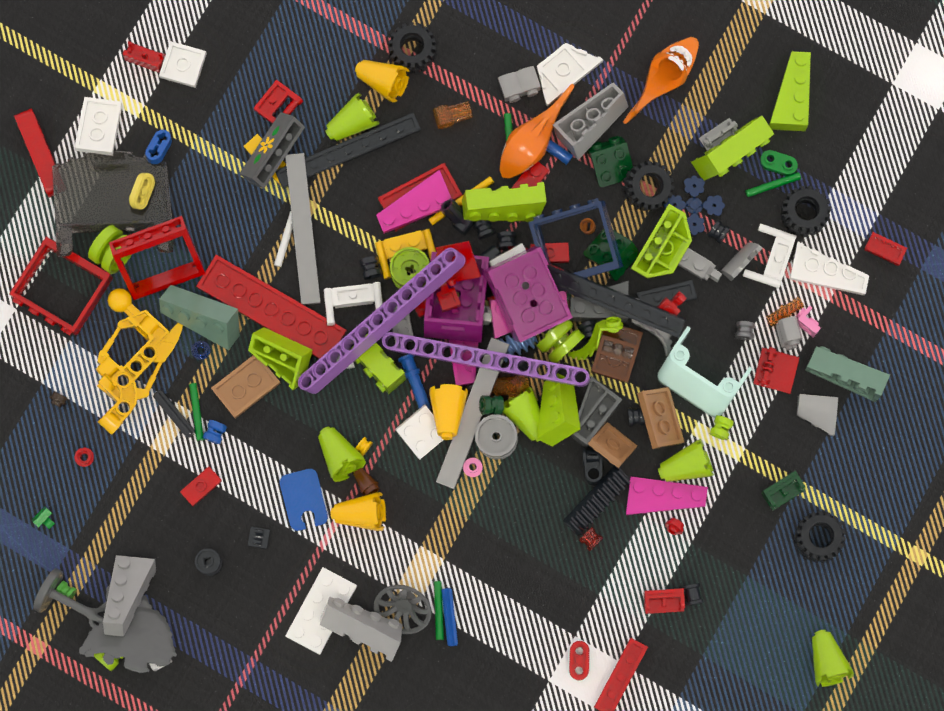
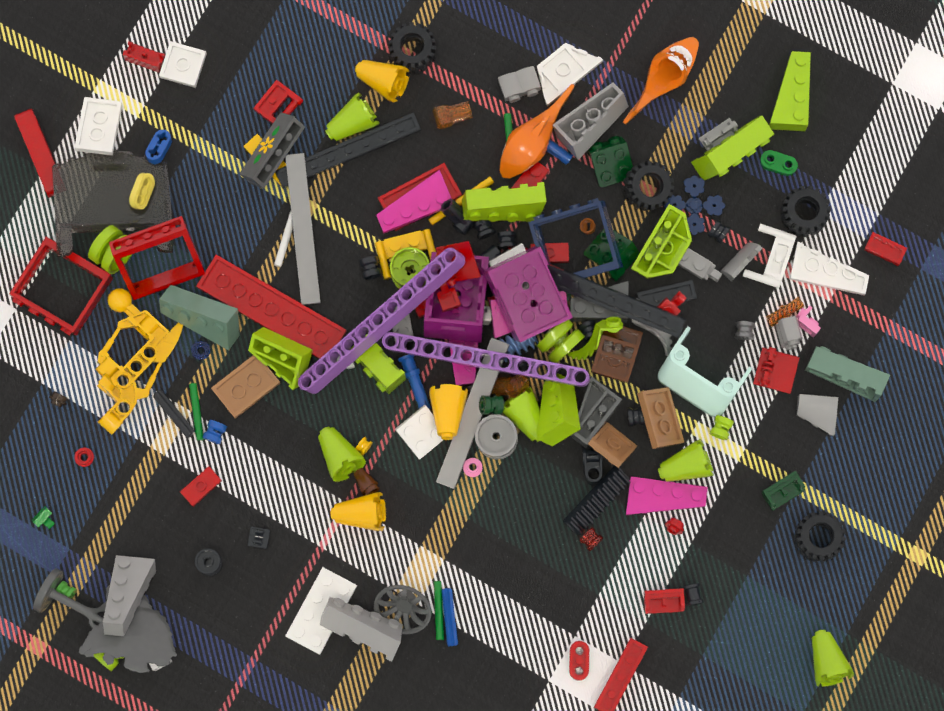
(302, 494): blue piece -> none
(351, 296): white plate -> none
(773, 184): green bar -> none

